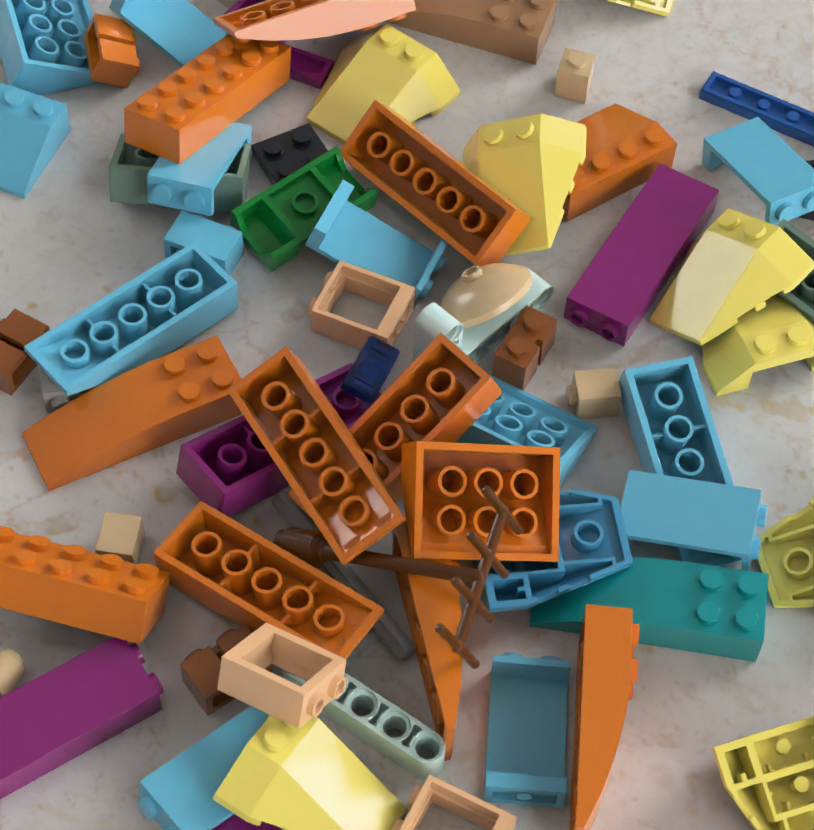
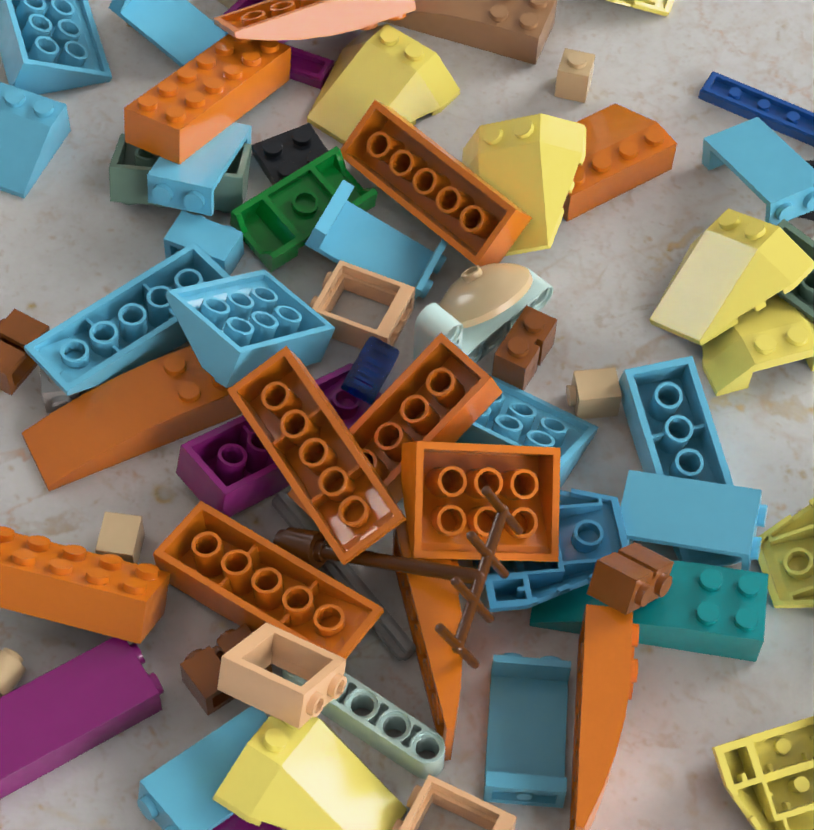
(111, 51): orange piece -> none
(245, 321): none -> medium azure slope
(630, 578): none -> dark orange piece
(640, 255): magenta brick -> none

